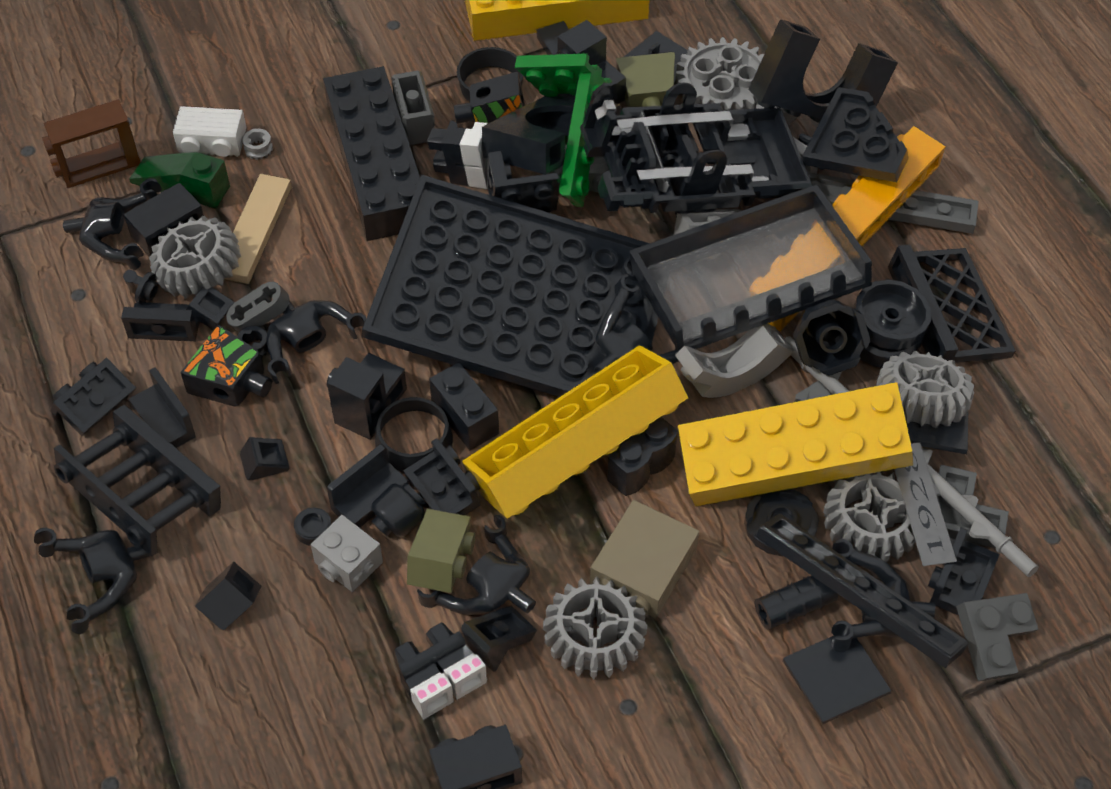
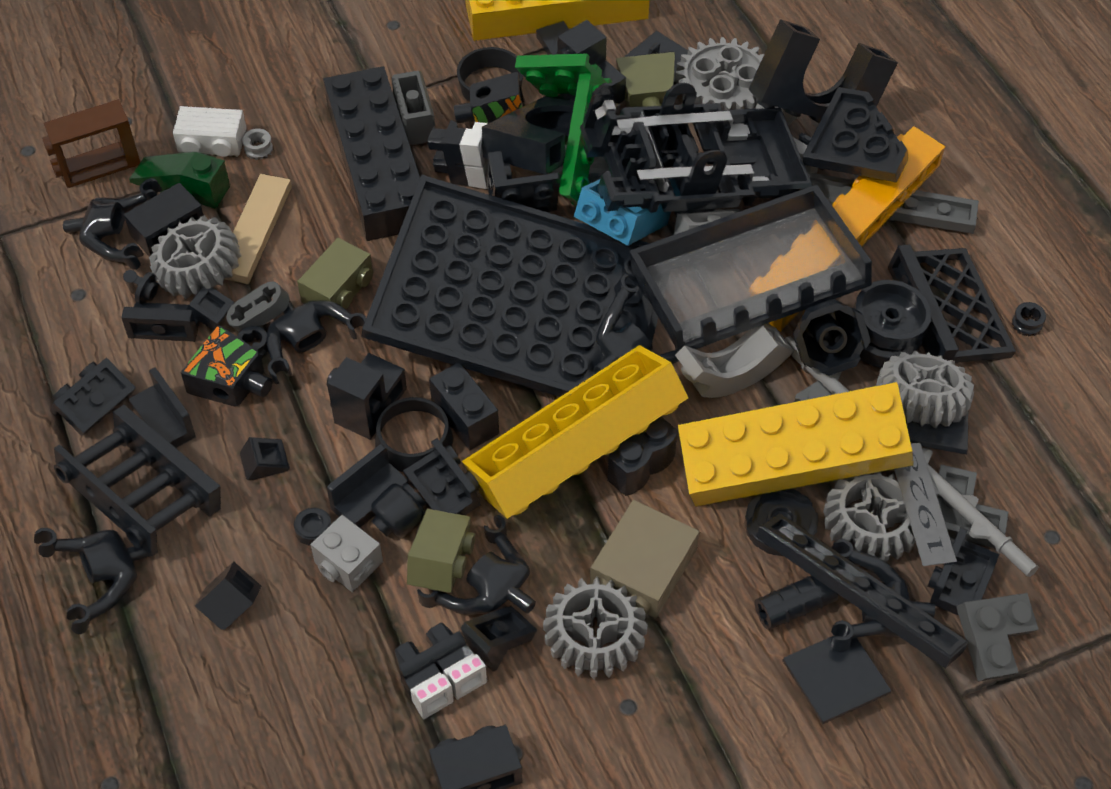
(337, 275): none -> olive brick
(623, 225): none -> dark azure window
(1029, 327): none -> black bush

